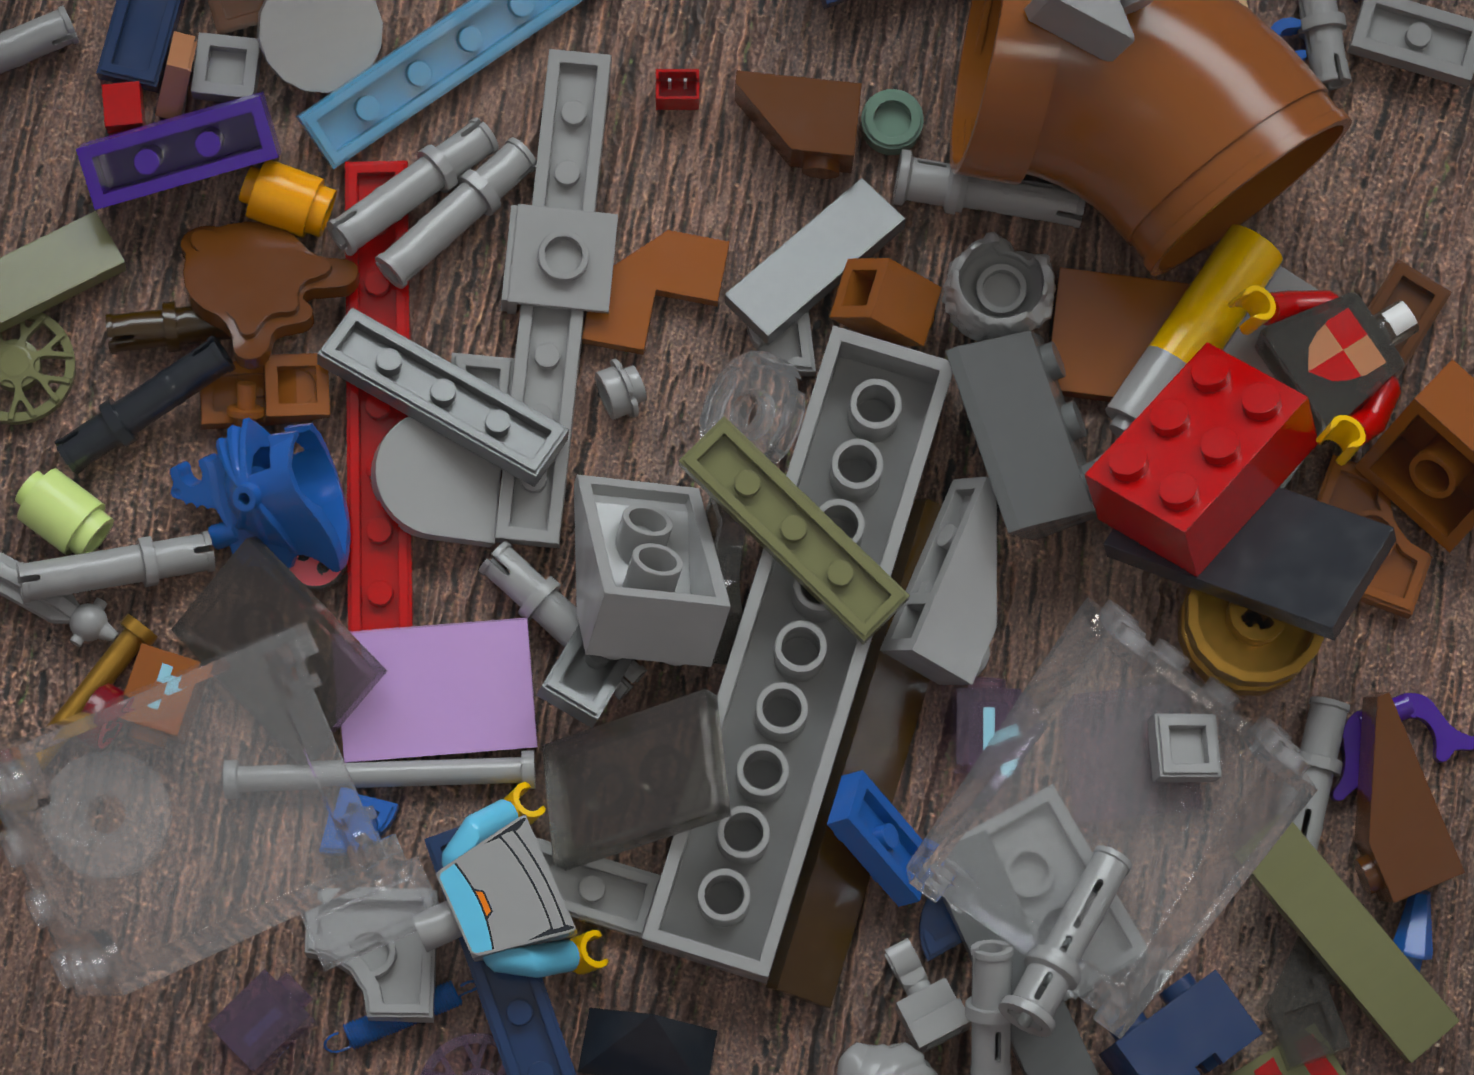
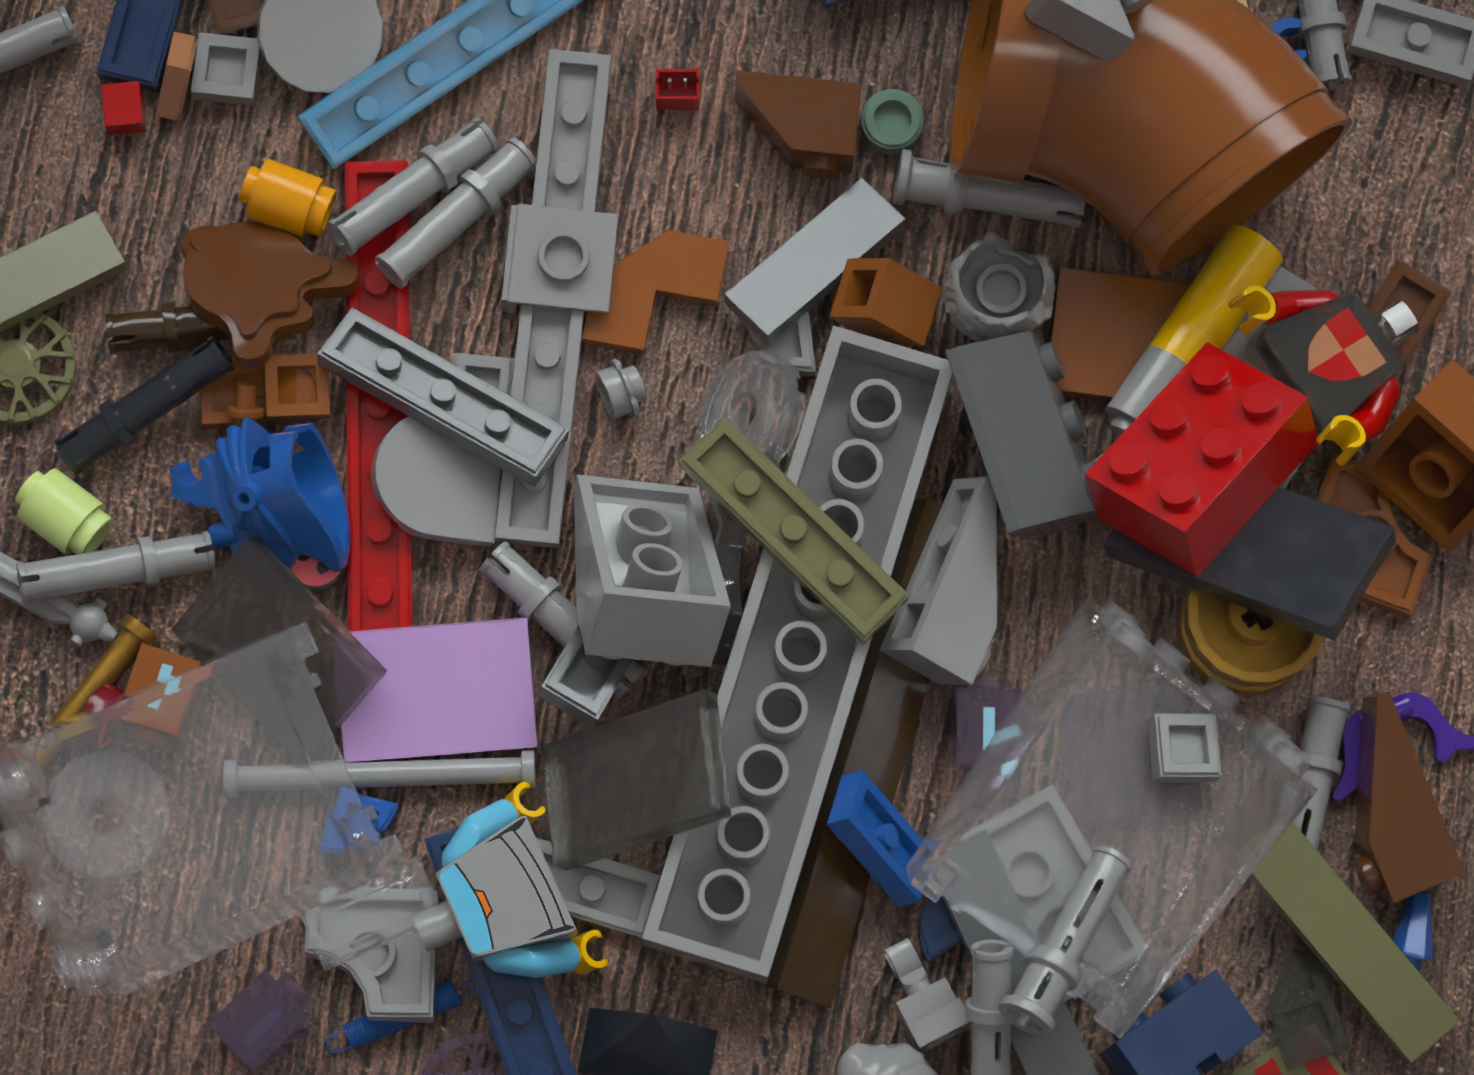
(178, 150): dark purple brick -> none

